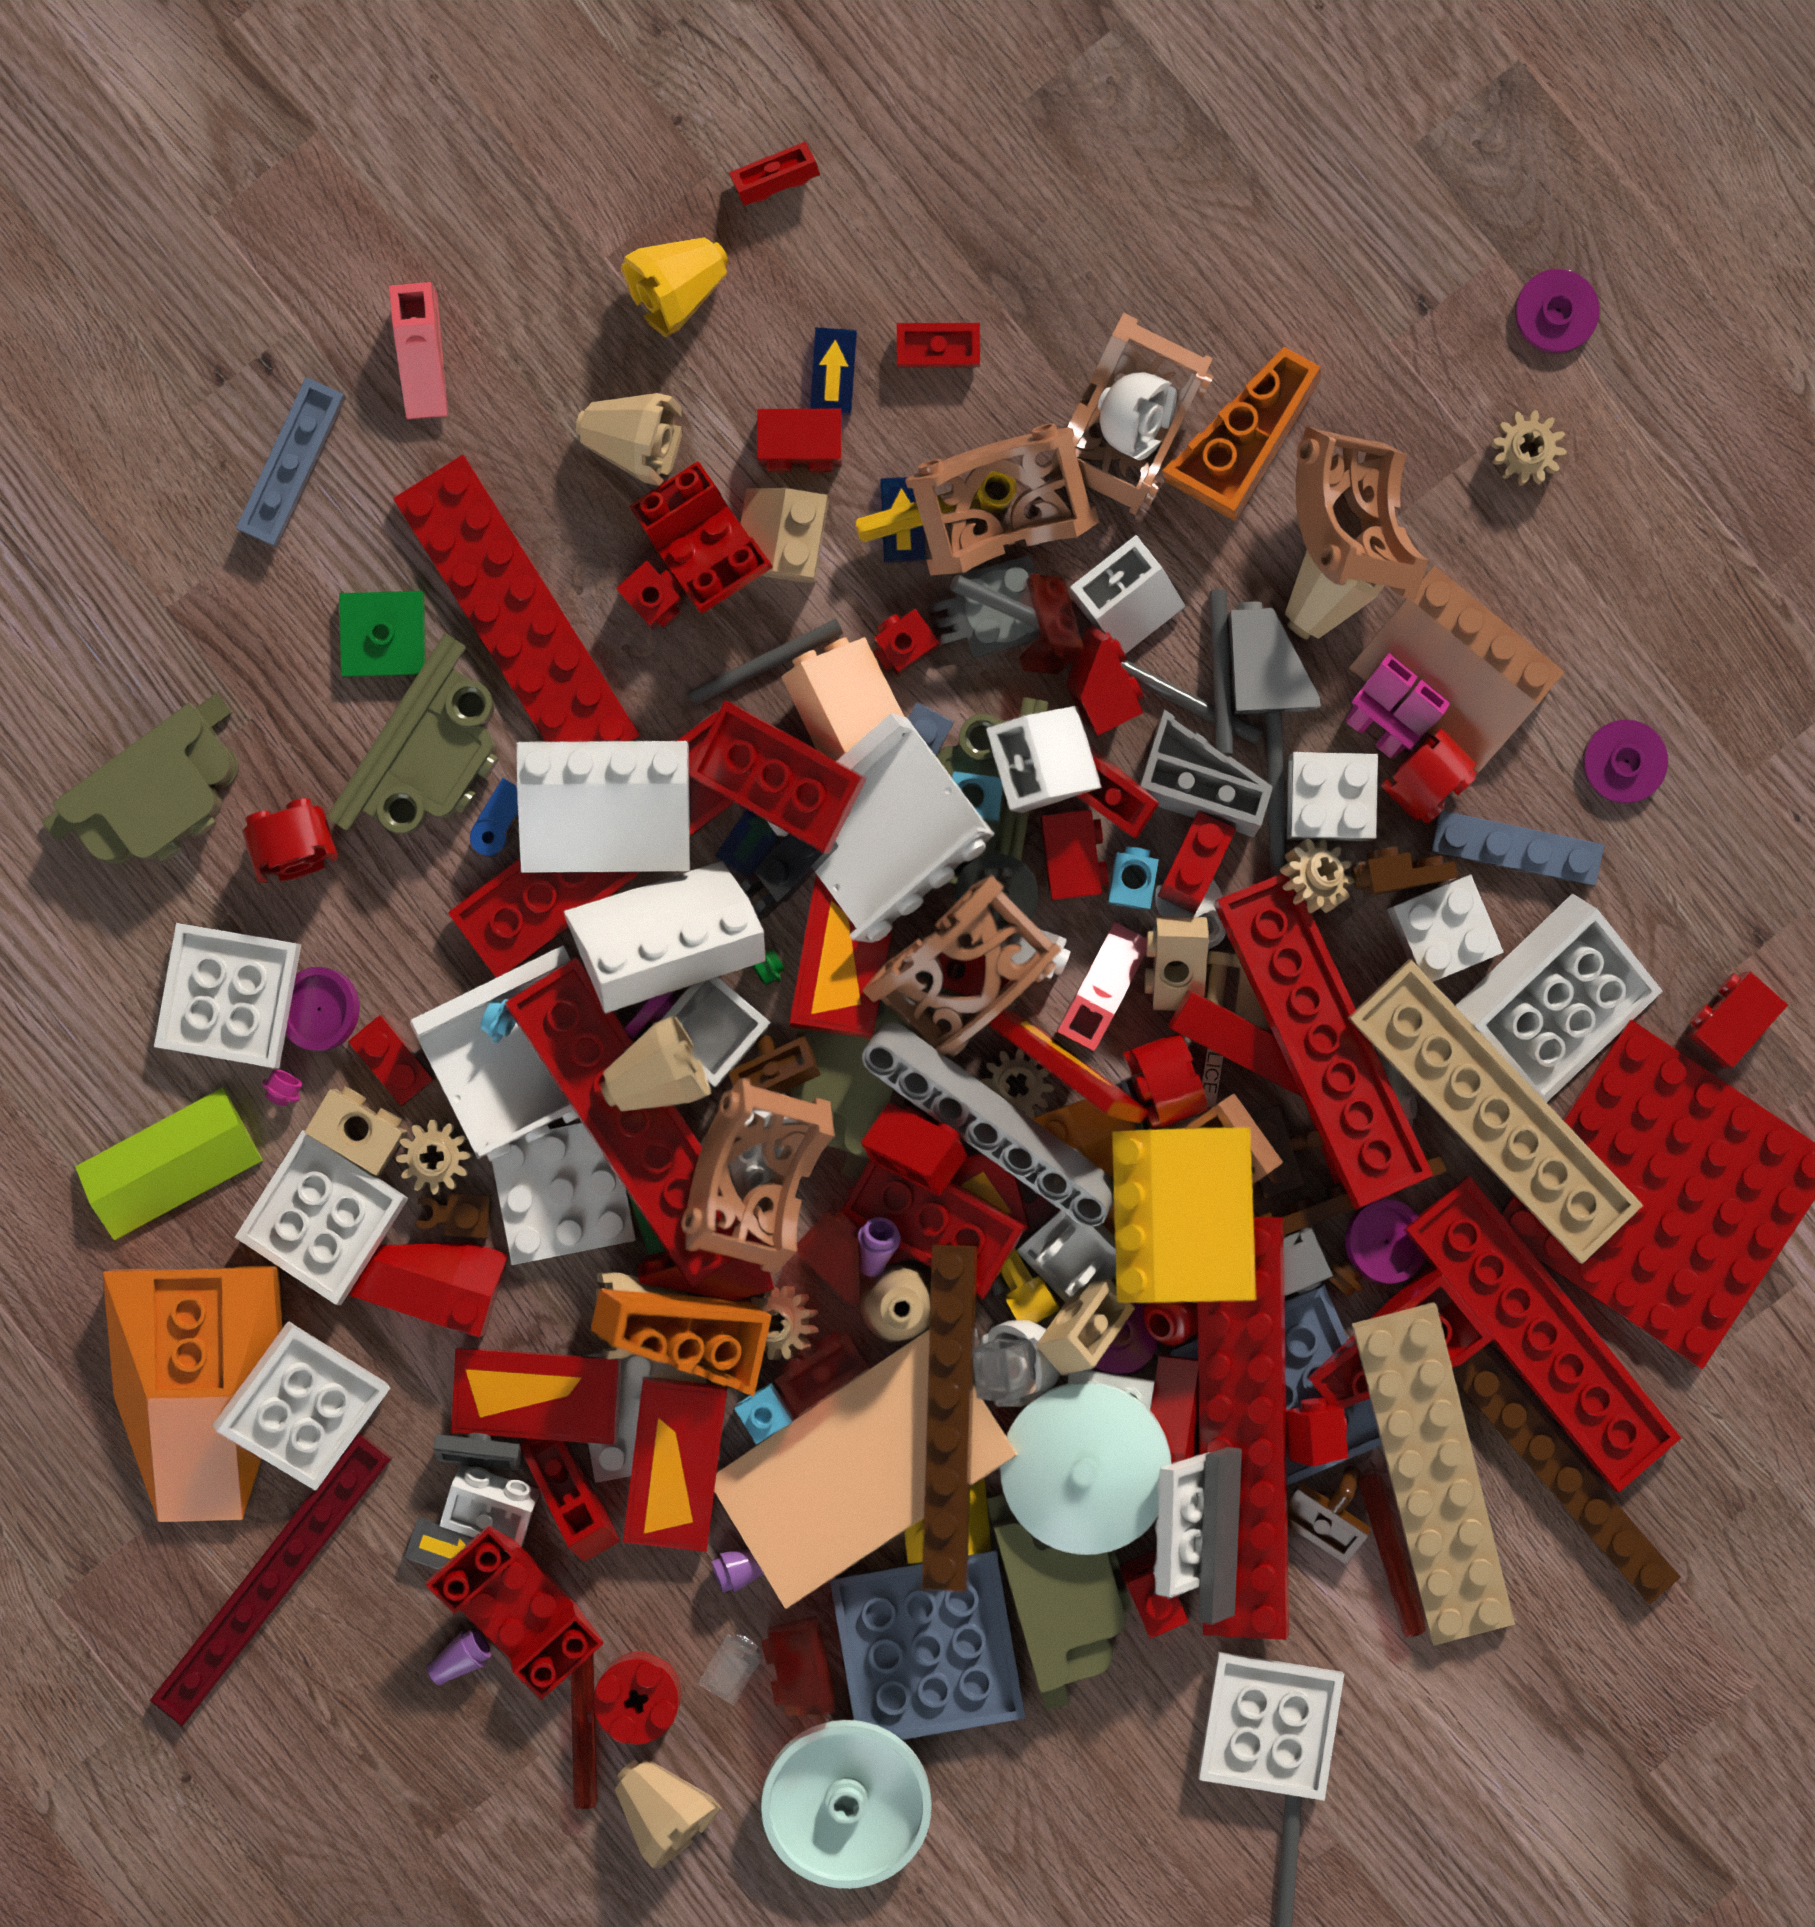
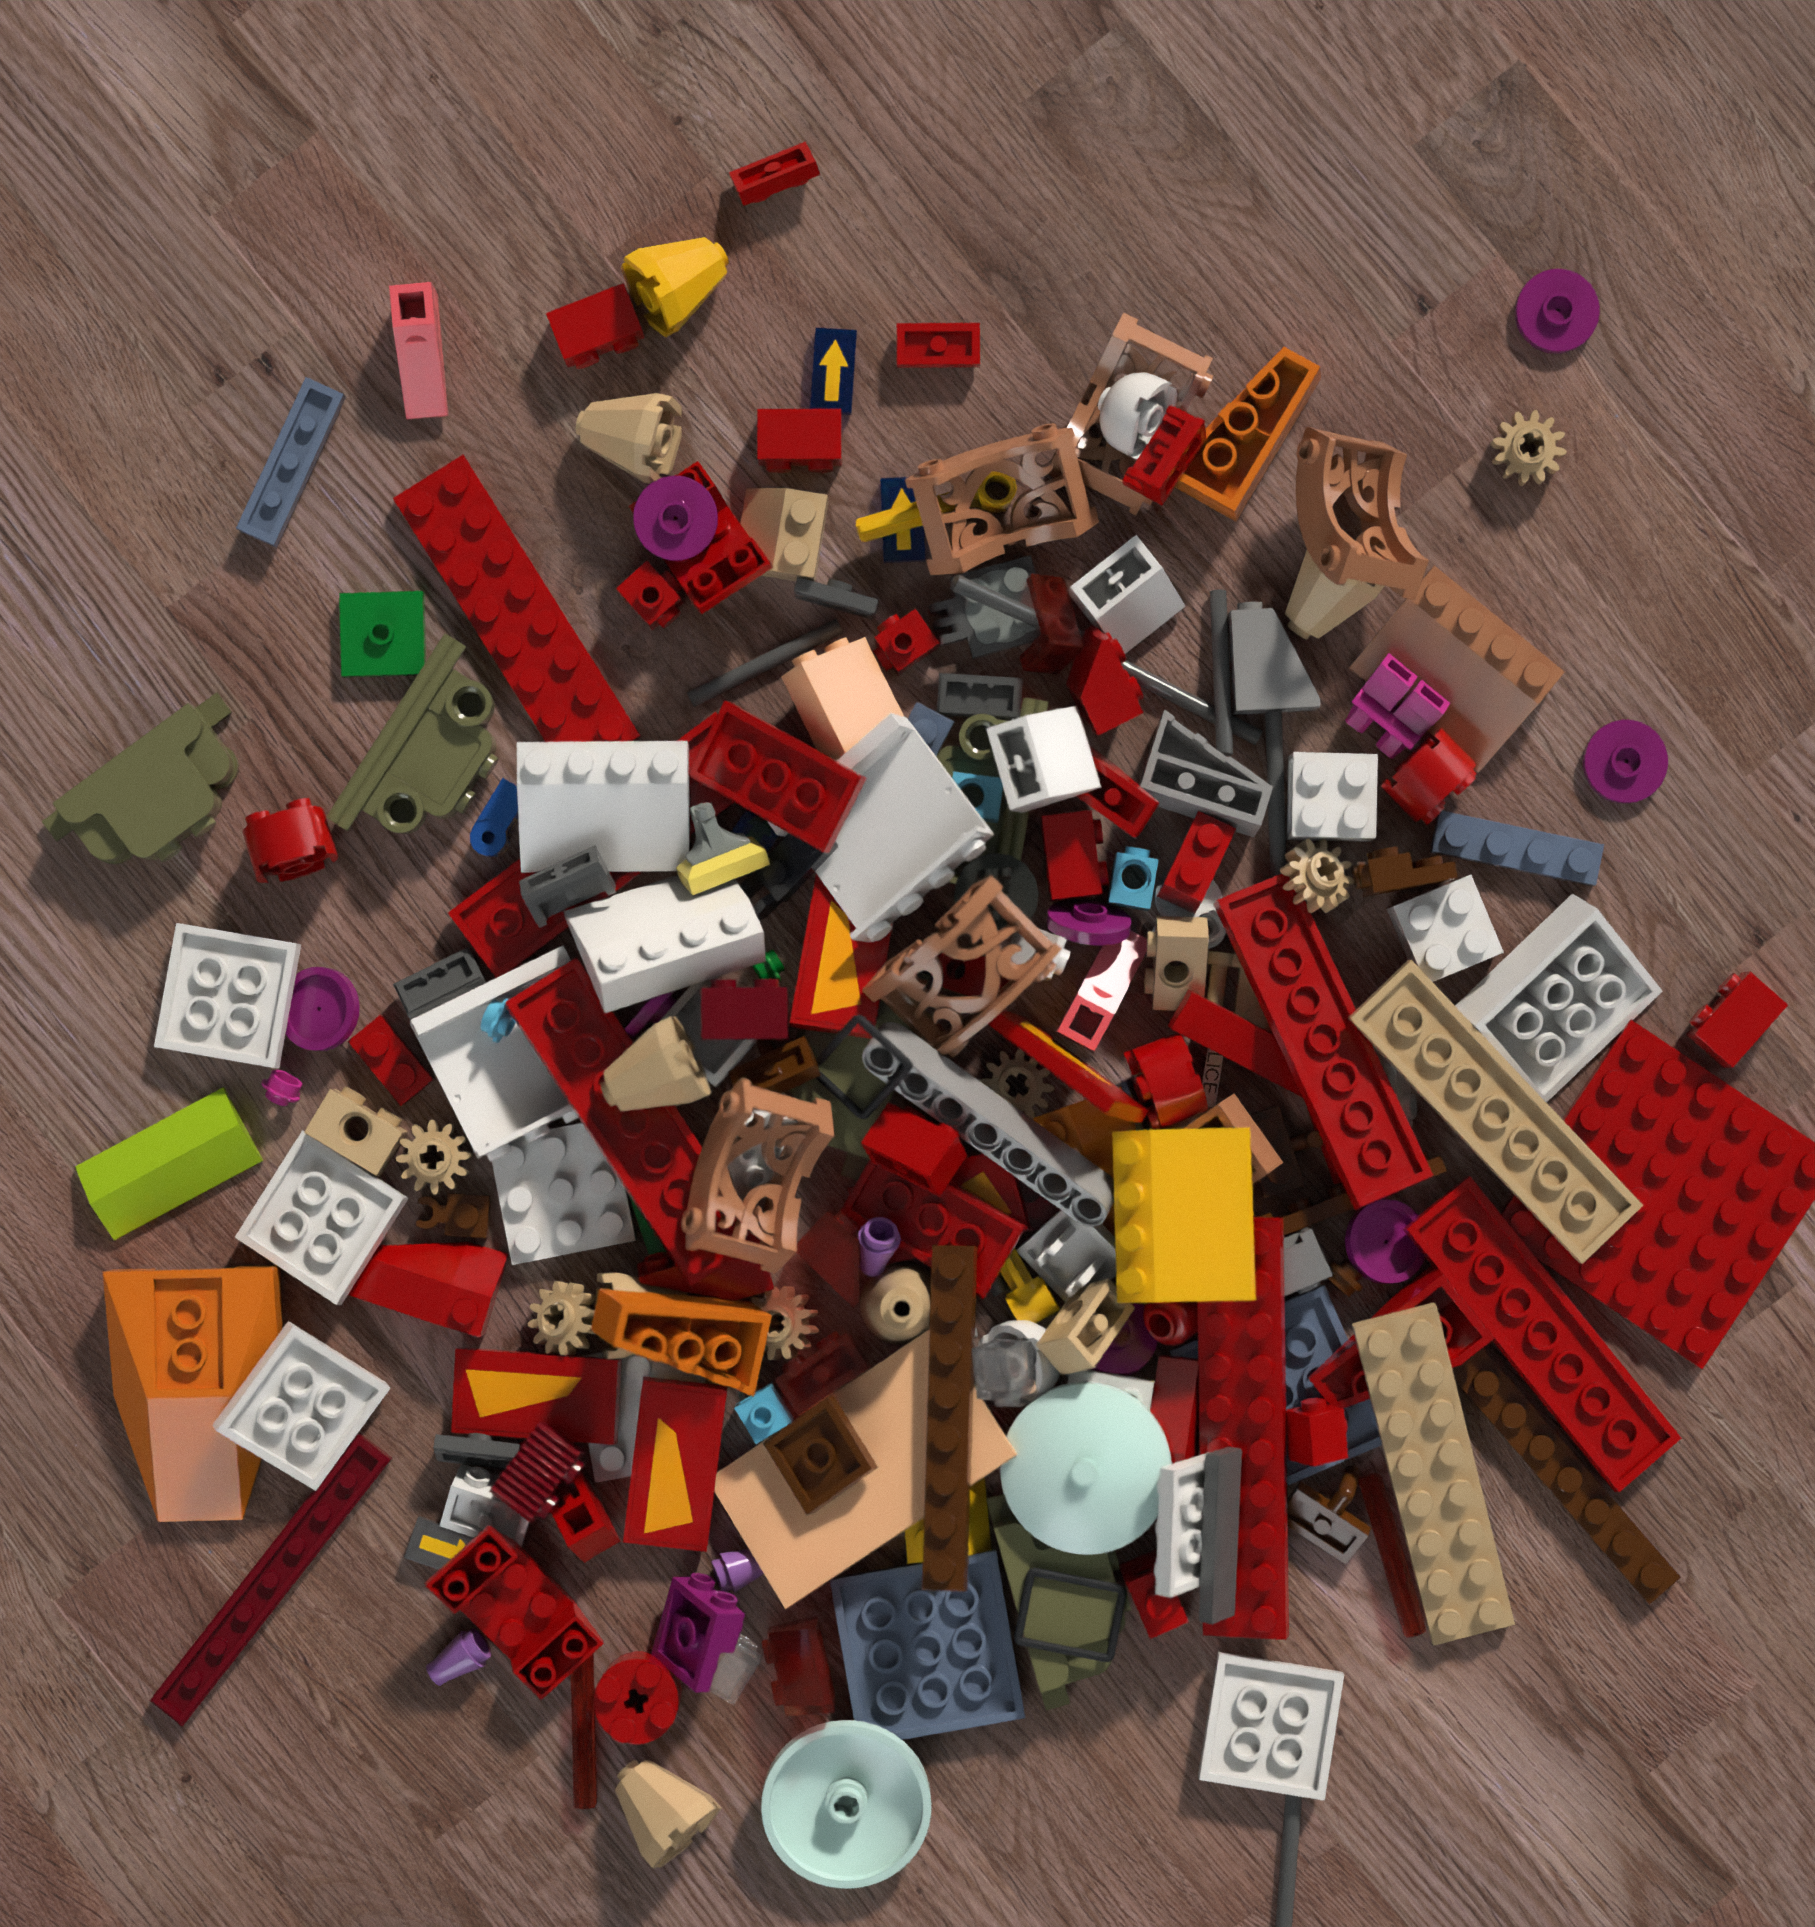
(439, 983): none -> dark grey plate
(538, 1472): none -> dark red brick
(563, 1318): none -> tan gear
(566, 884): none -> dark grey hinge
(596, 327): none -> red brick
(656, 512): none -> magenta piece
(696, 1629): none -> magenta plate
(717, 853): none -> piece
(744, 1011): none -> dark red brick
(820, 1455): none -> reddish brown plate
(836, 596): none -> dark grey plate
(888, 1045): none -> black piece
(976, 694): none -> dark grey plate
(1020, 1640): none -> black piece
(1088, 922): none -> magenta piece
(1166, 455): none -> red hinge

